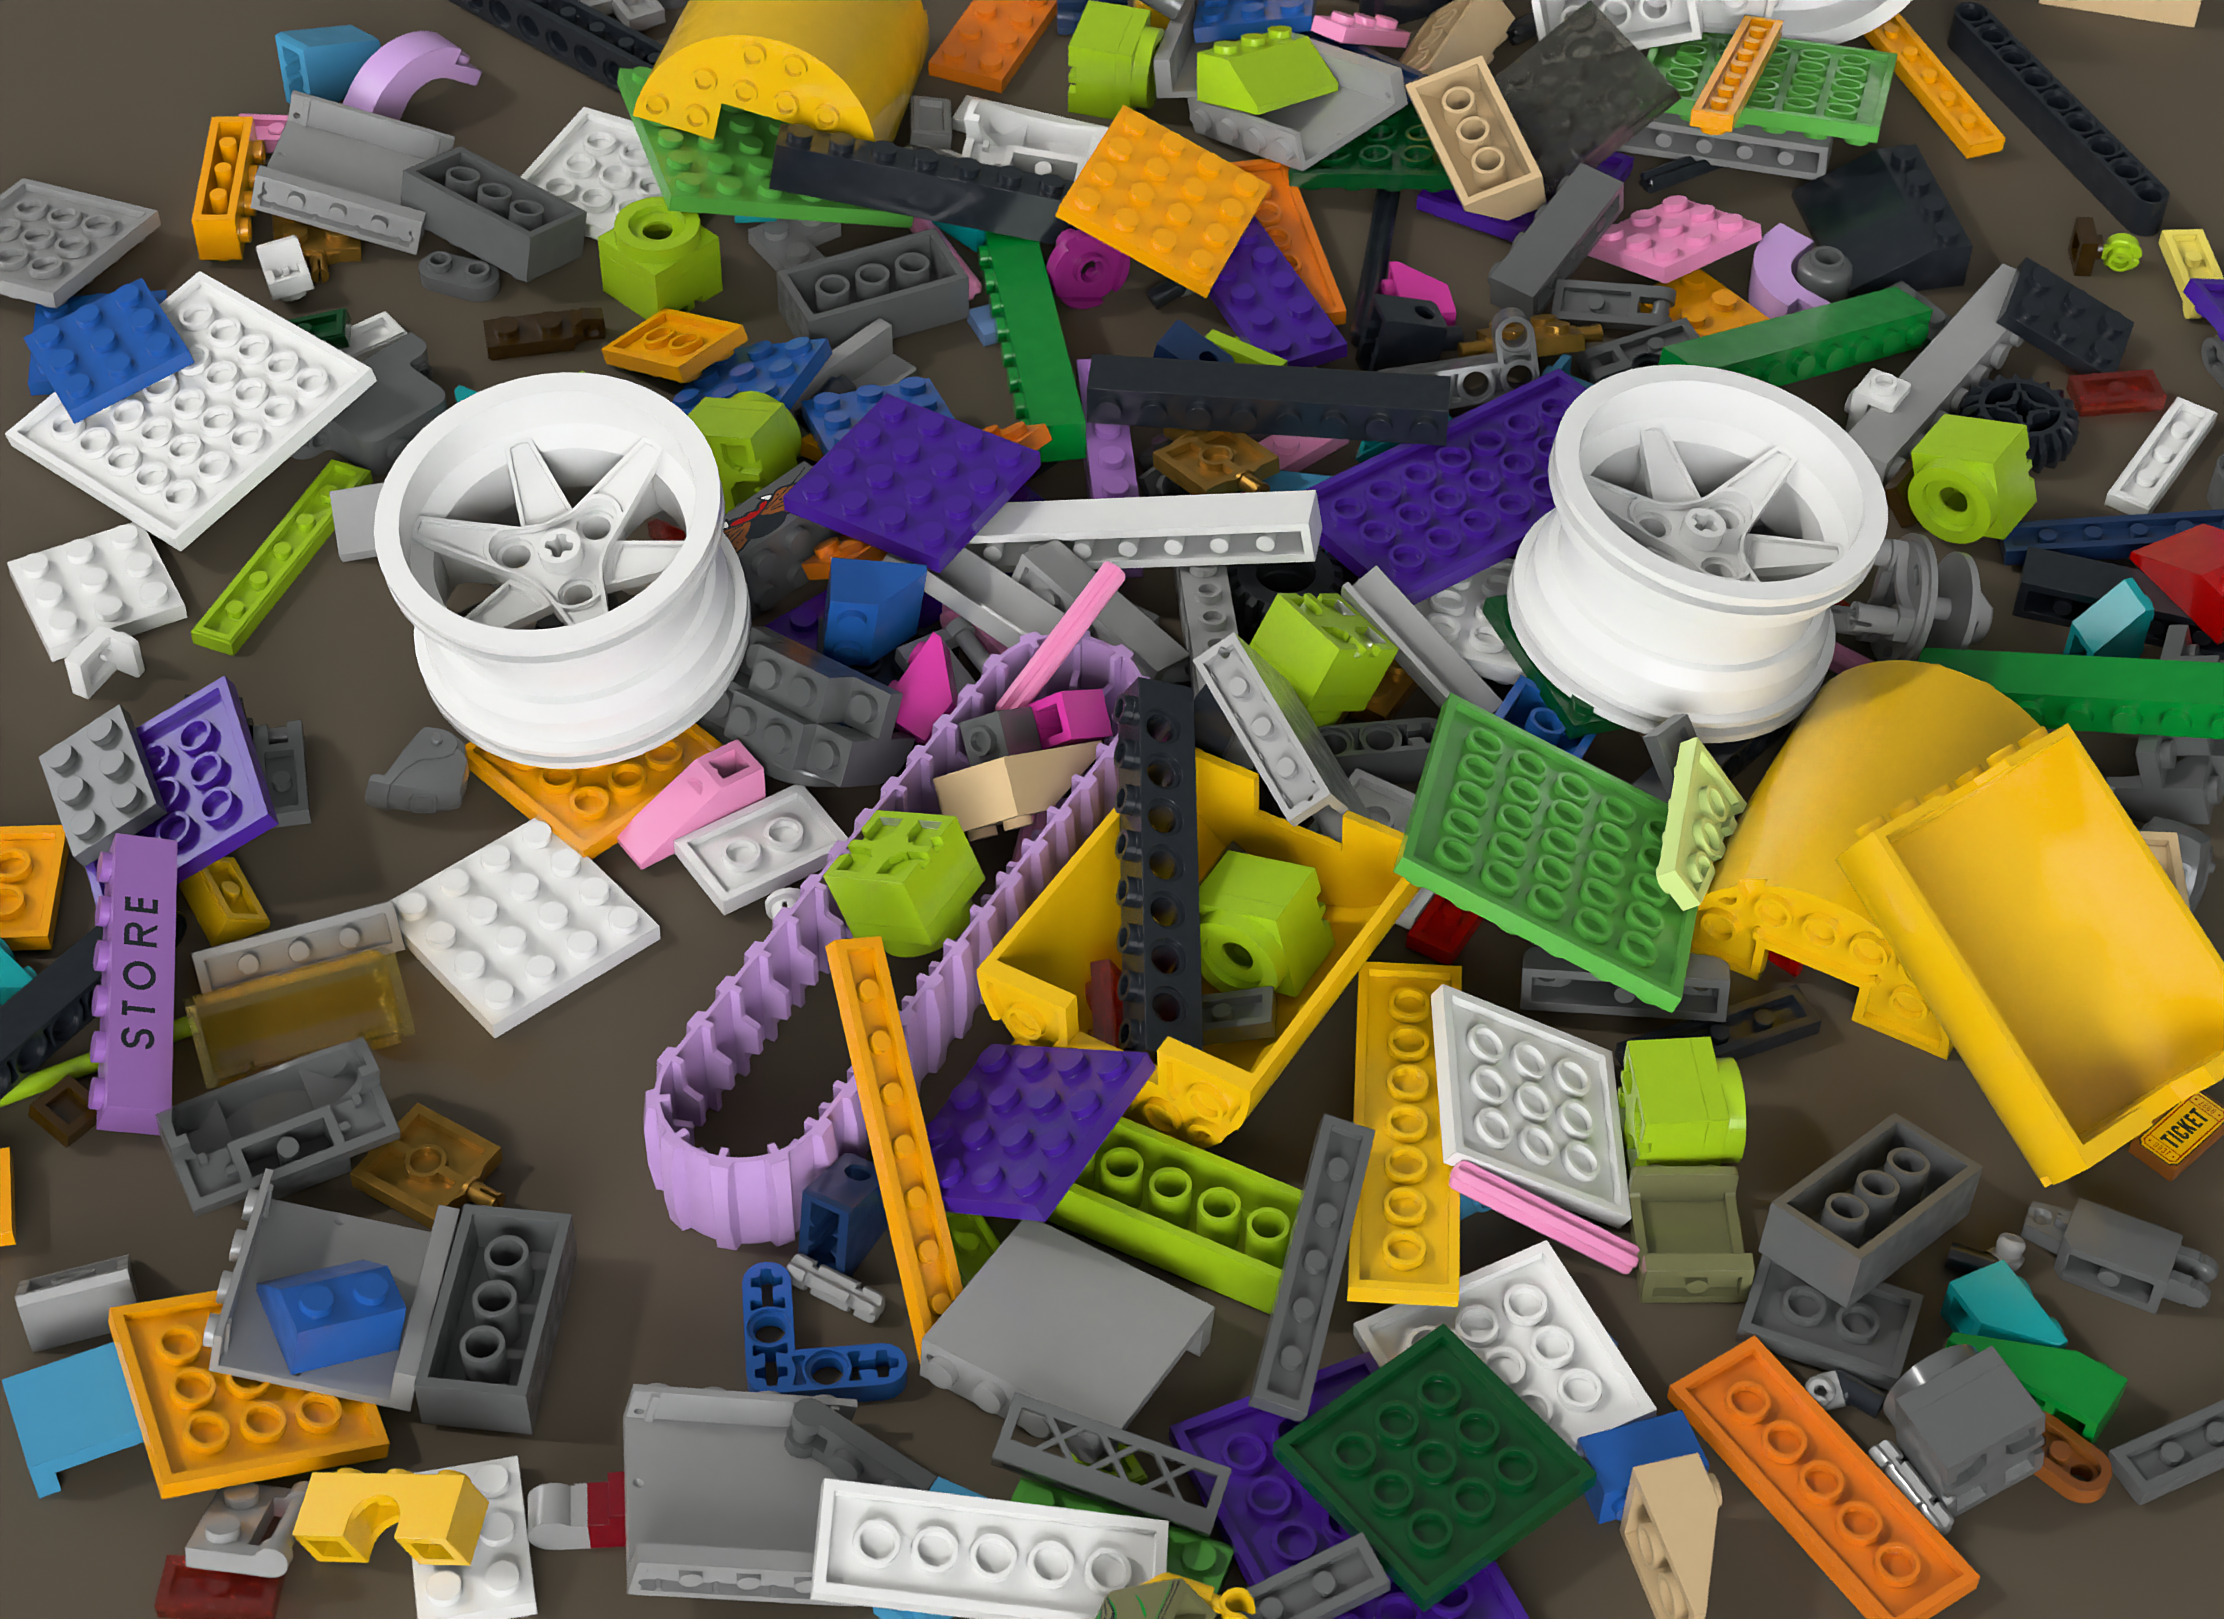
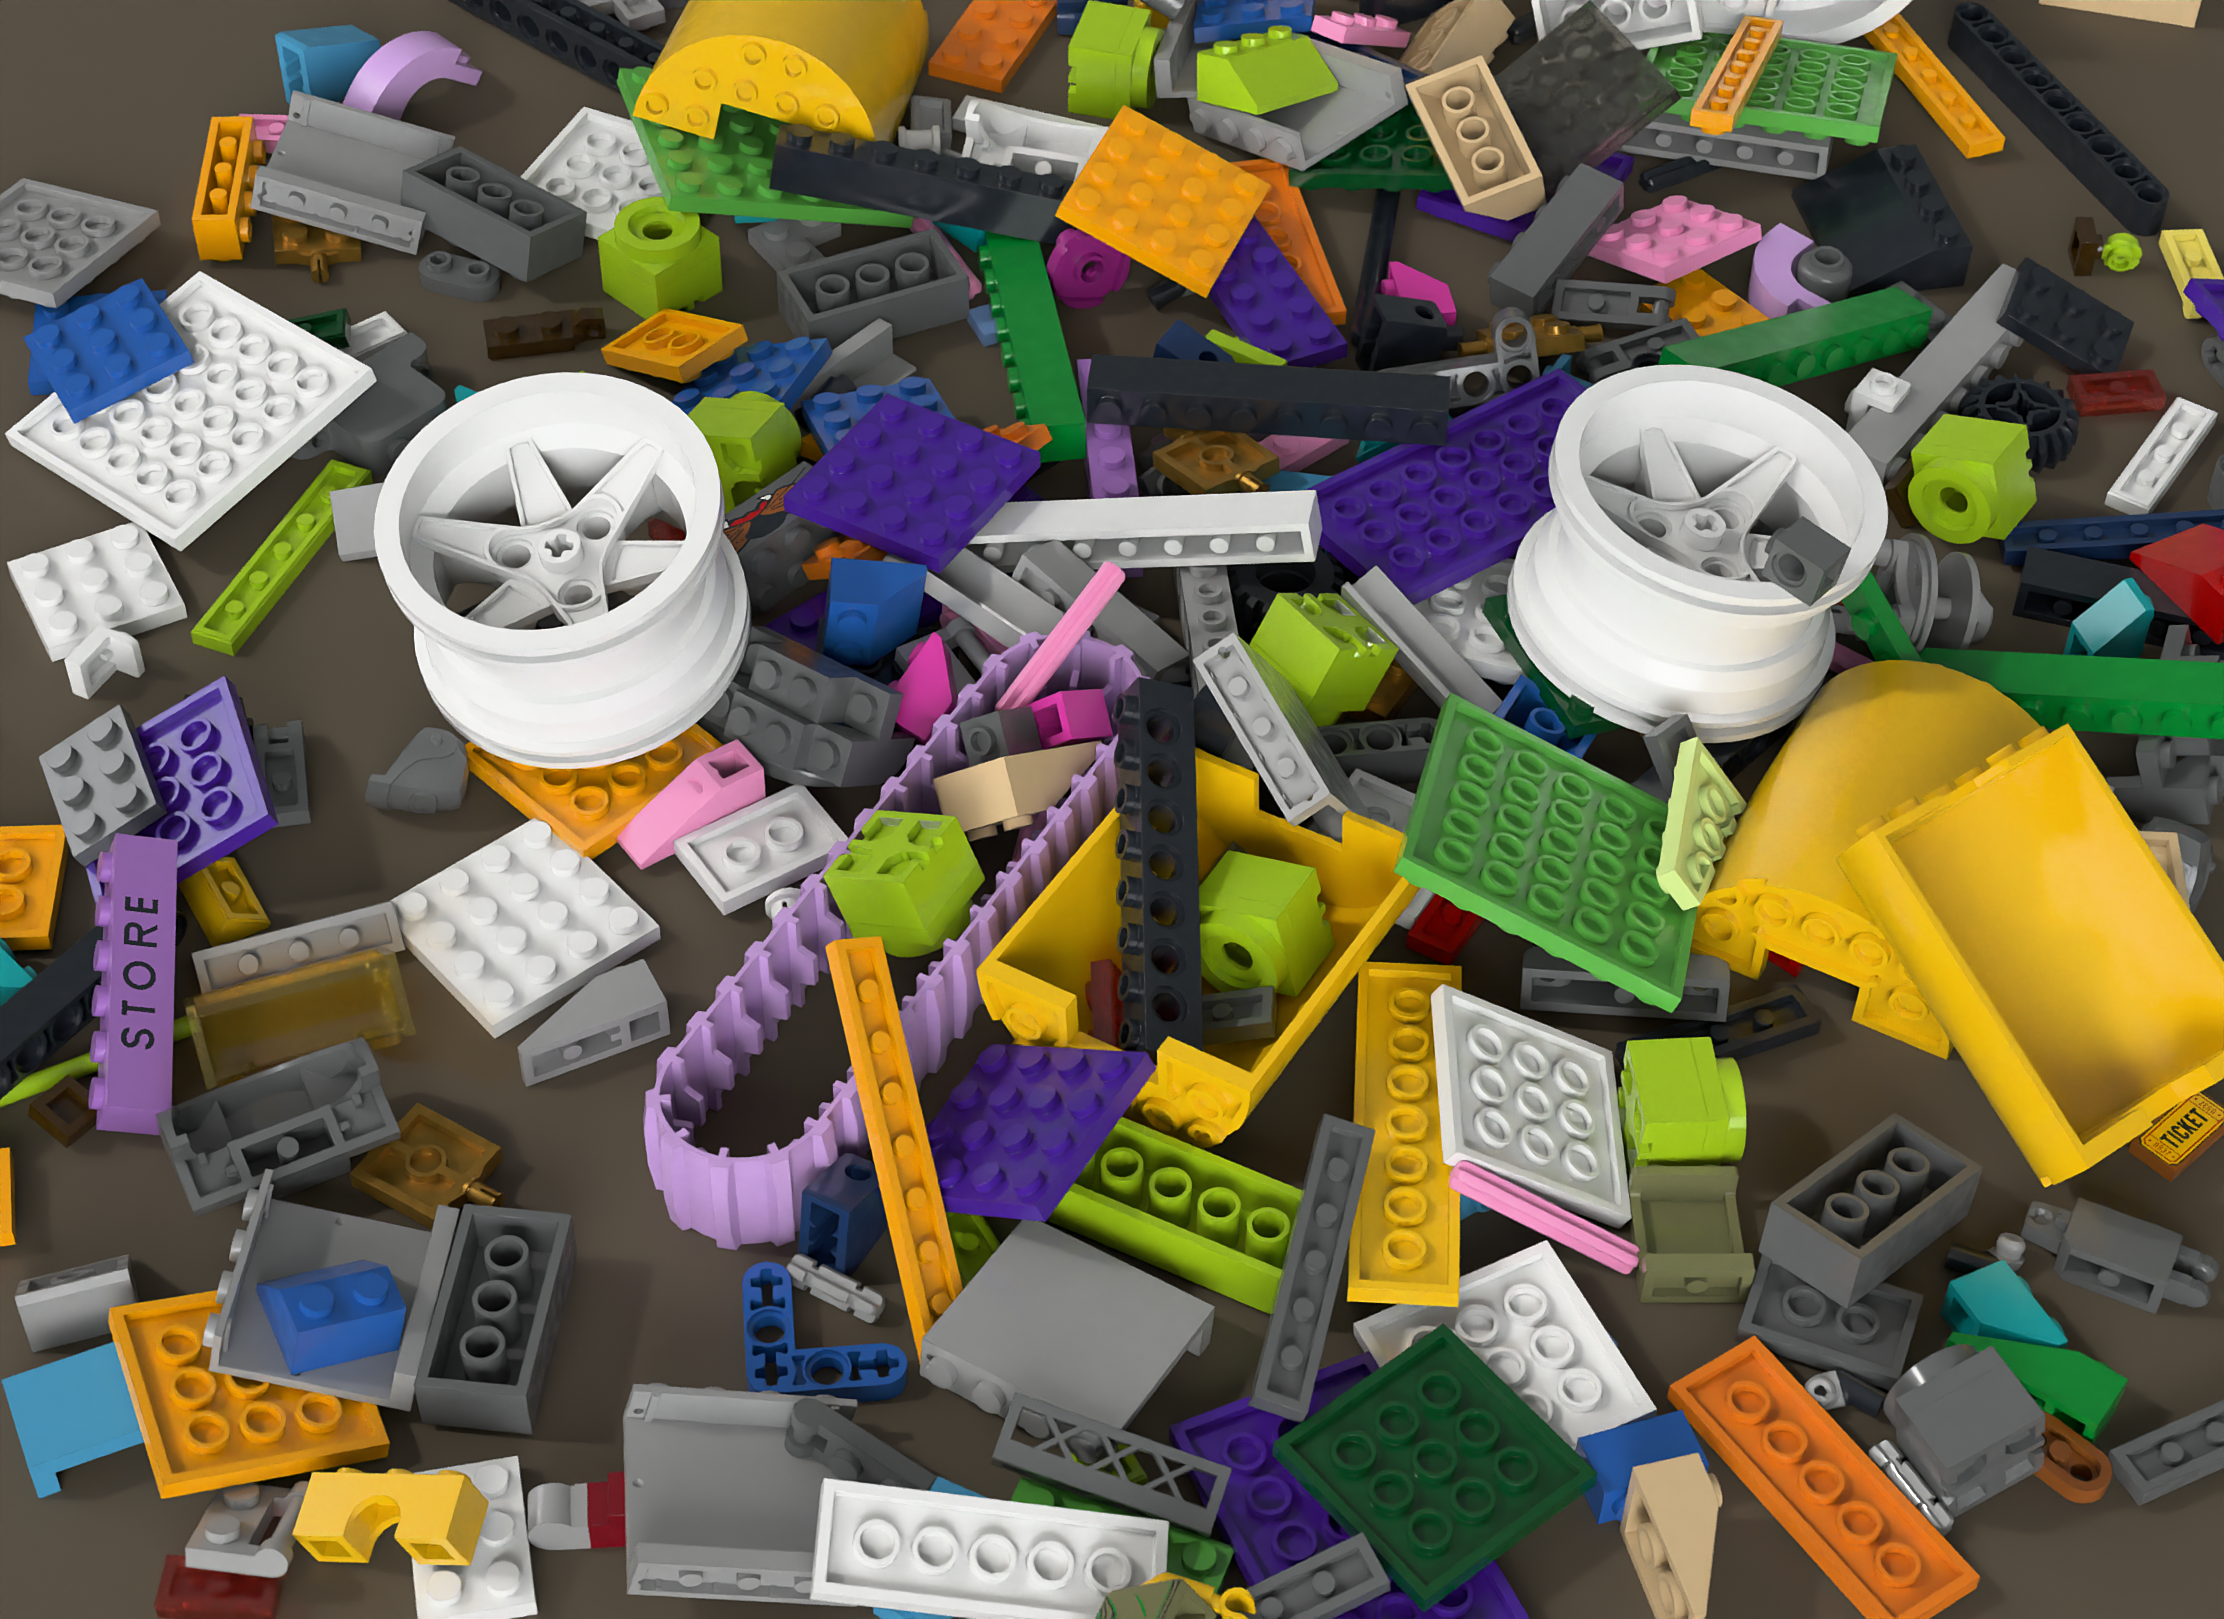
(285, 268): white bracket -> none
(597, 1022): none -> light grey slope
(920, 139): none -> white bush
(1805, 560): none -> dark grey brick
(1878, 624): none -> green plate

